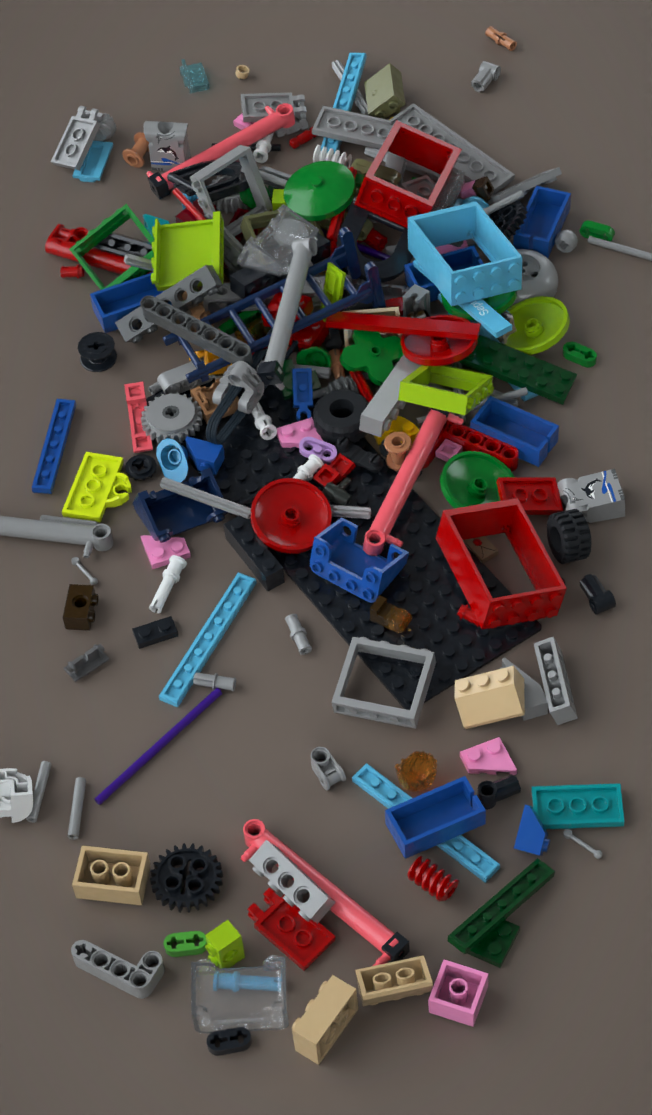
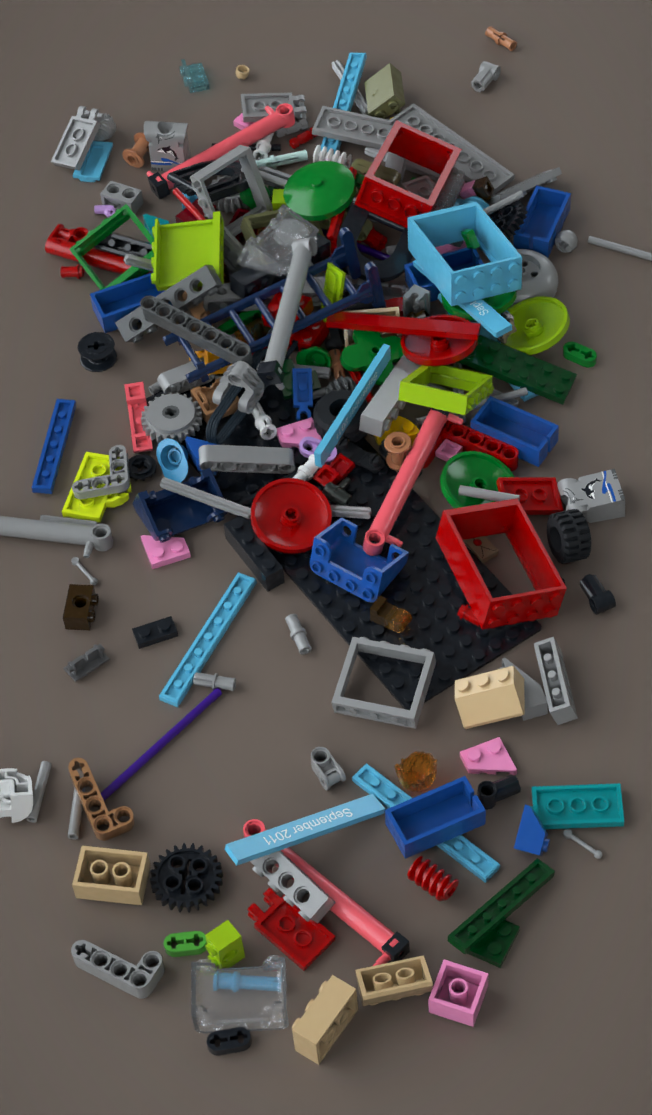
(94, 798): none -> medium nougat beam
(107, 210): none -> lavender arm
(113, 478): none -> light grey beam
(120, 194): none -> light grey brick
(170, 576): white pin -> none
(246, 459): none -> light grey beam
(289, 158): none -> light aqua pin
(304, 829): none -> medium azure tile
(352, 405): none -> medium azure tile
(470, 239): none -> green tile
(485, 494): none -> light grey piece
(596, 230): green beam -> none

